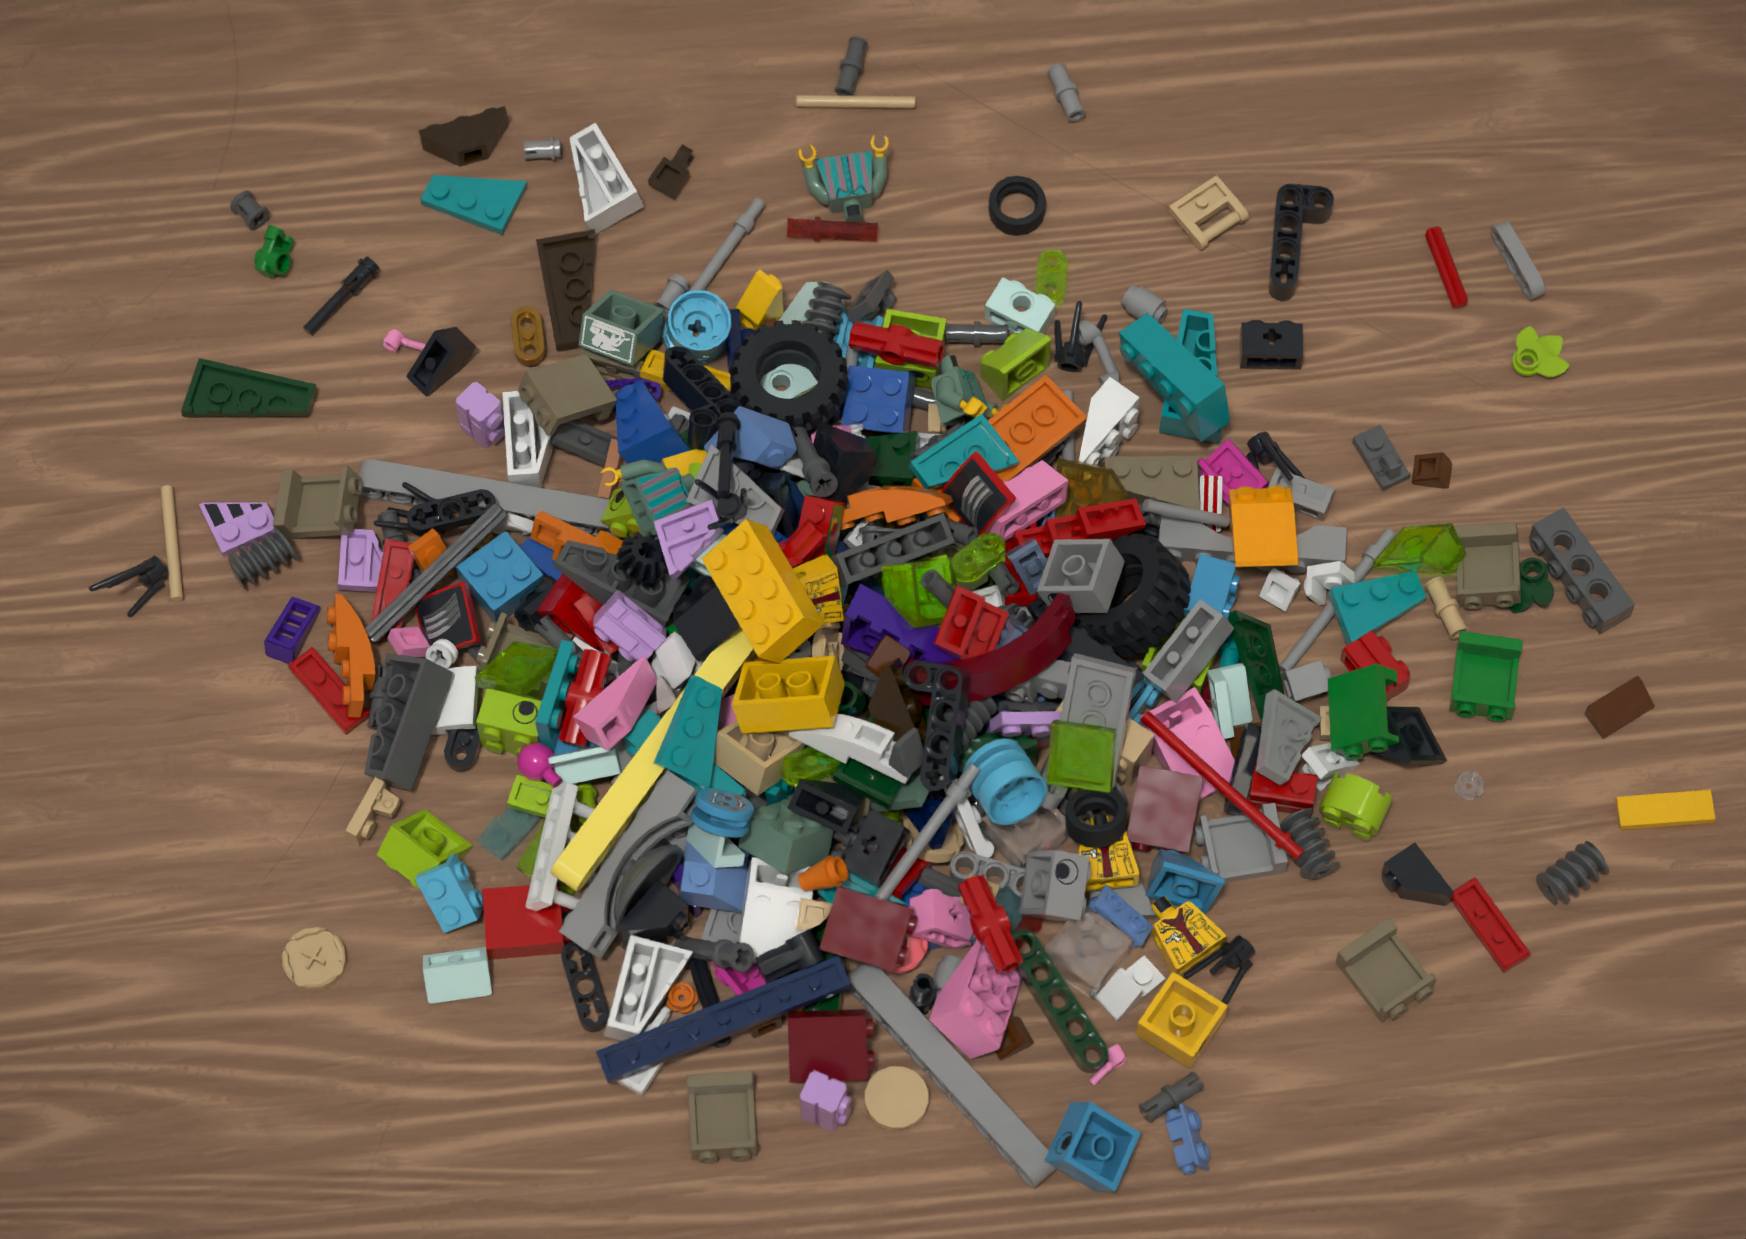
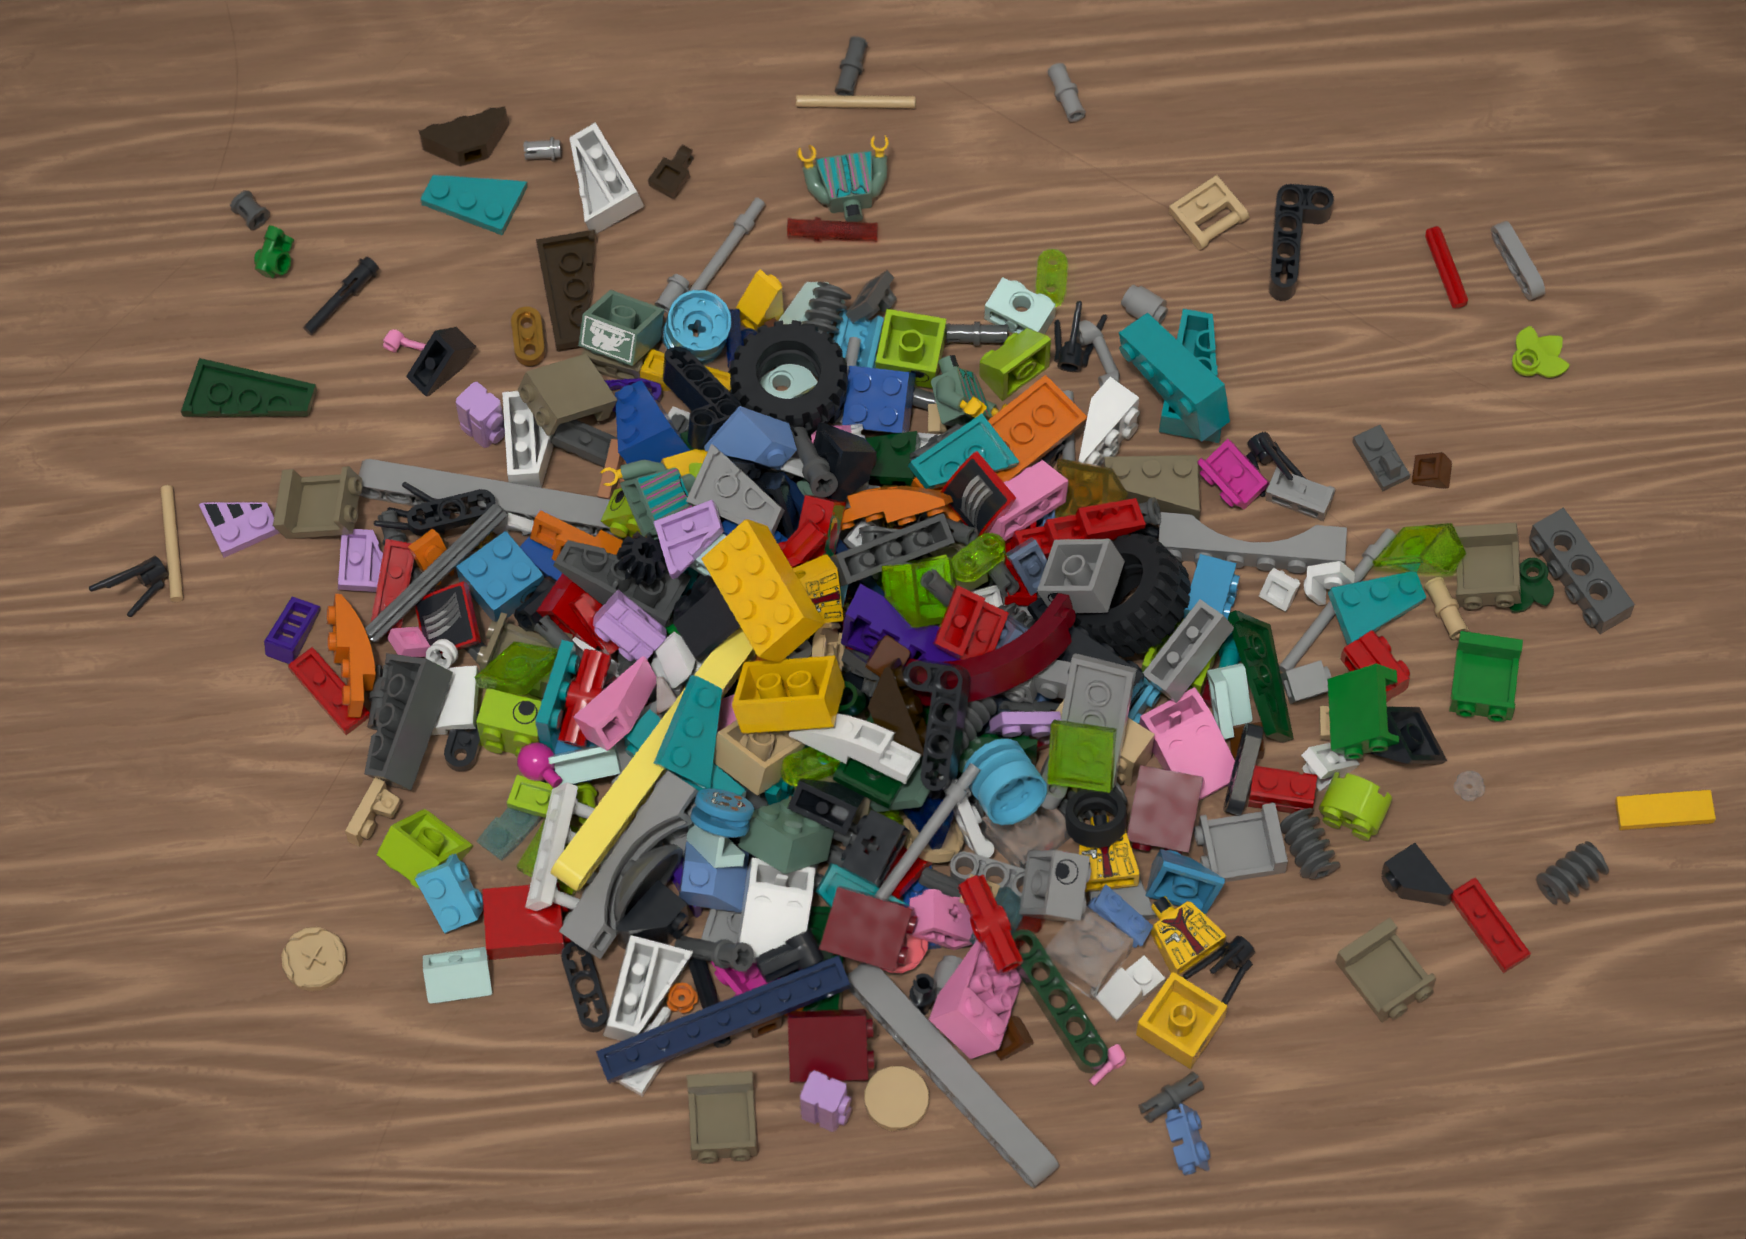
(261, 556): dark grey piece -> none
(727, 427): black pin -> none
(731, 508): black plant -> none
(811, 913): tan tile -> none
(824, 874): orange cone -> none
(896, 344): red piece -> none
(907, 753): dark grey slope -> none
(1020, 185): black tyre -> none
(1092, 1146): dark azure brick -> none
(1186, 513): light grey bar -> none
(1211, 496): sticker -> none
(1259, 354): black brick -> none
(1263, 526): light orange slope -> none
(1282, 839): red bar -> none
(1283, 735): light grey wing -> none
(1619, 707): reddish brown slope -> none

